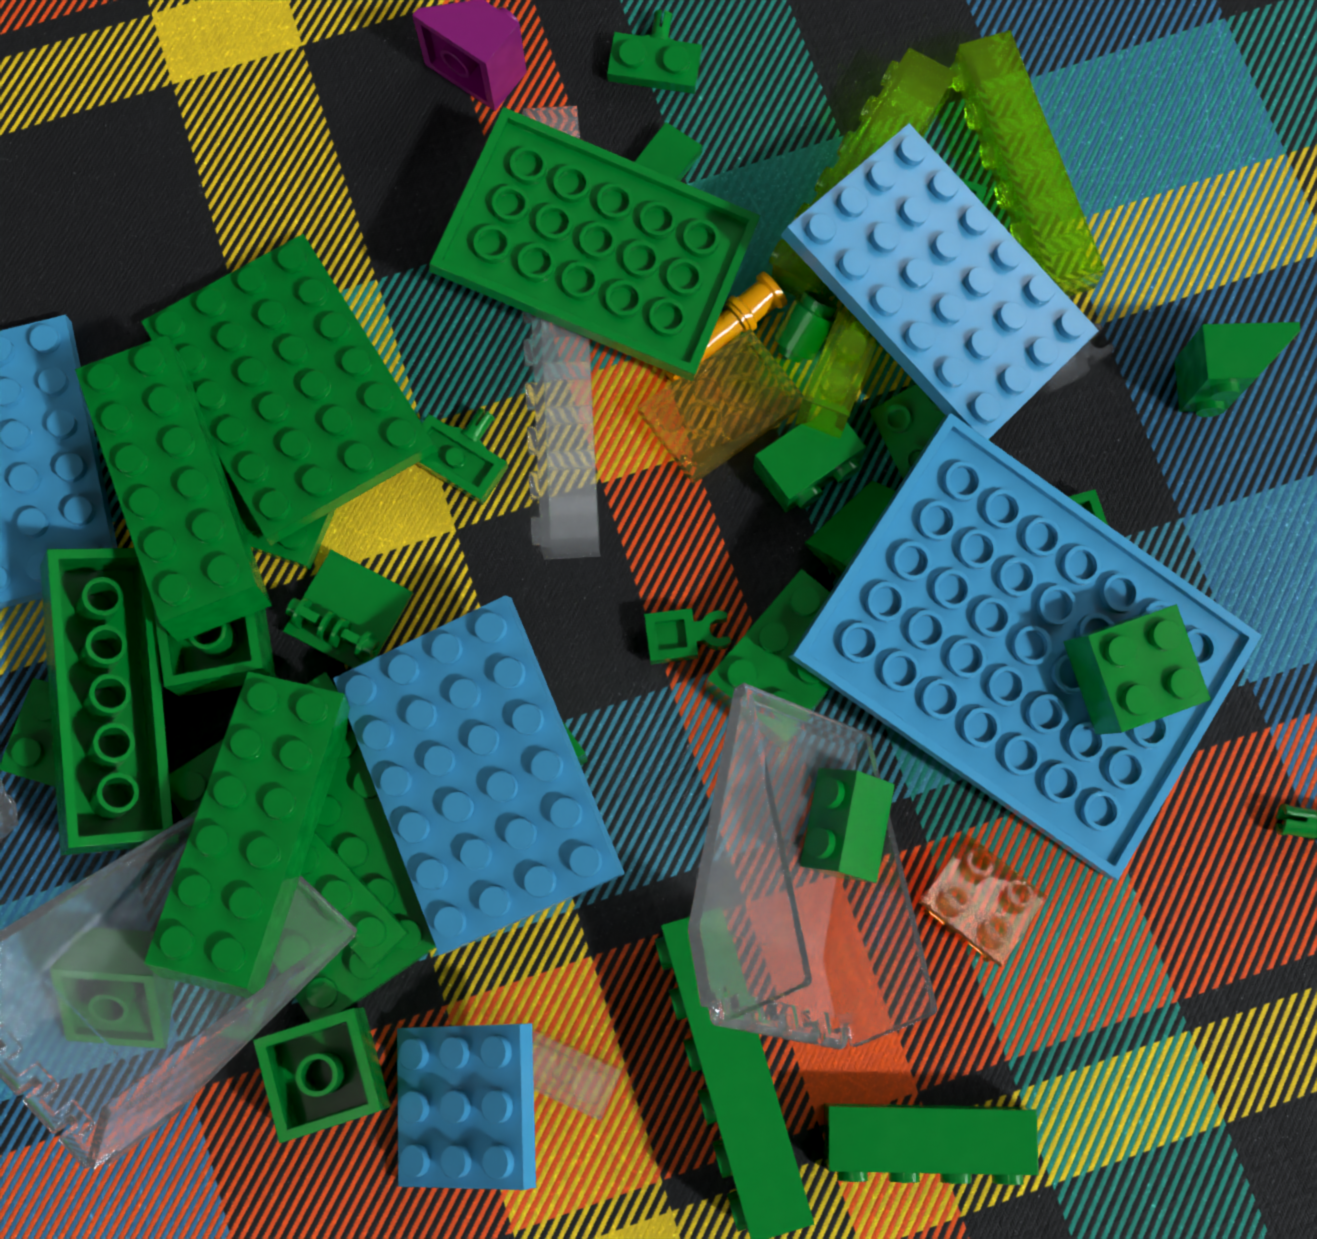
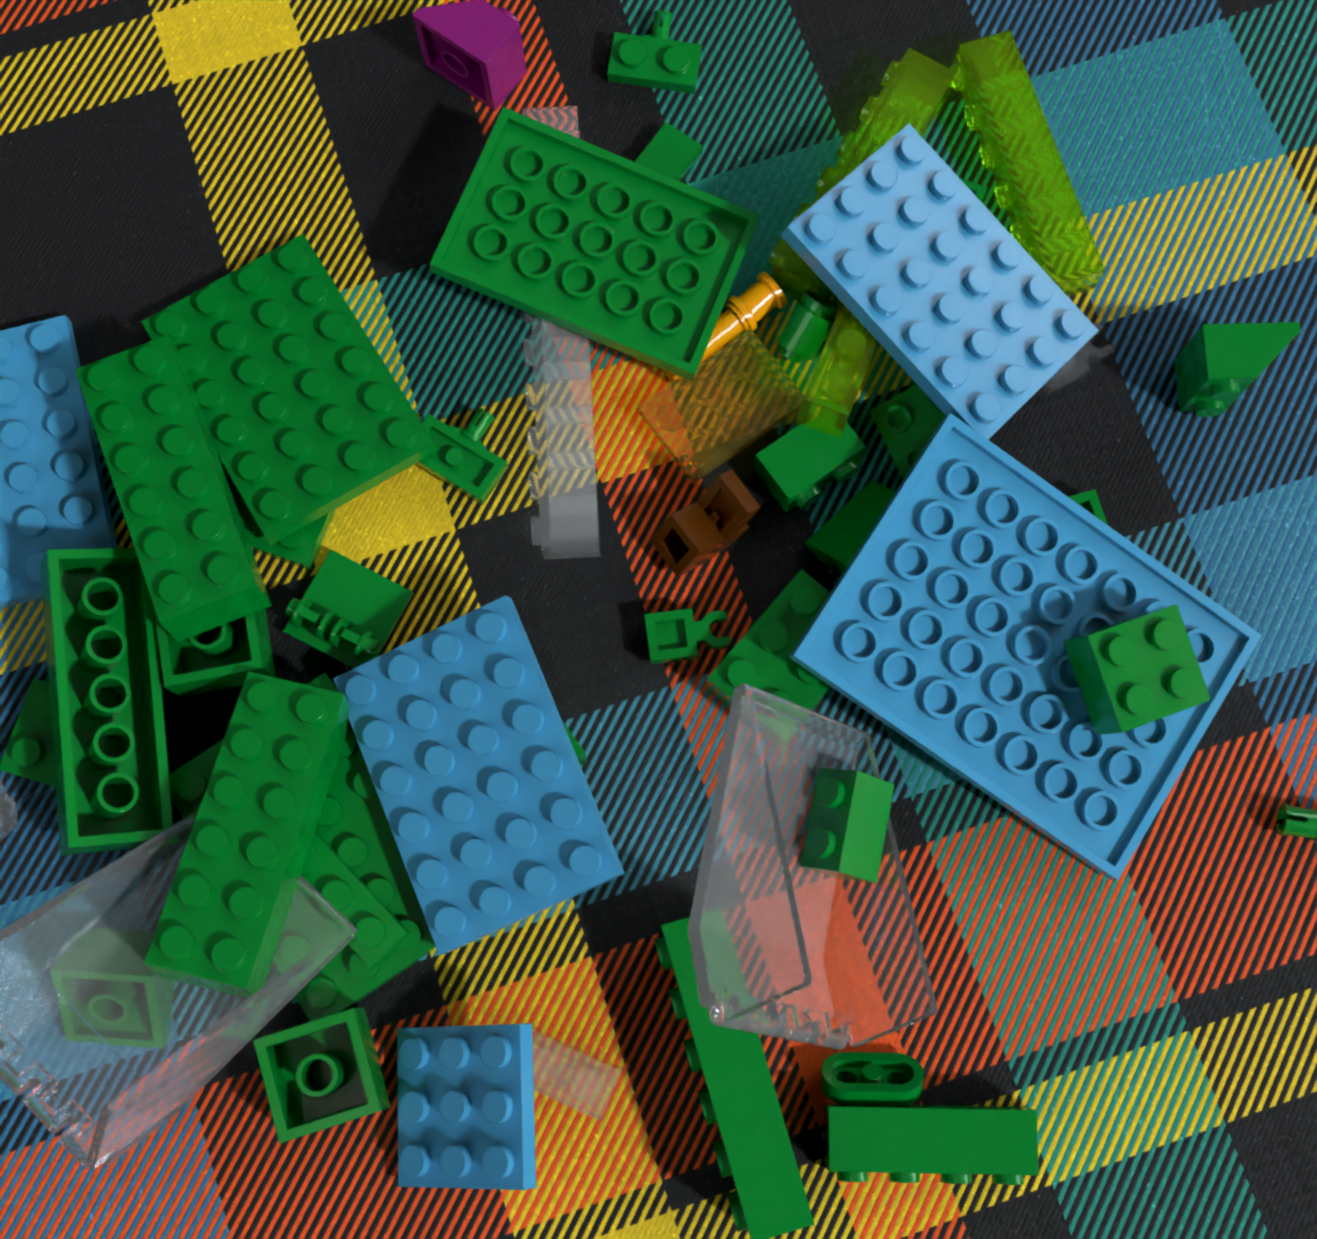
(707, 526): none -> reddish brown brick
(871, 1079): none -> green plate
(983, 901): clear orange hinge -> none

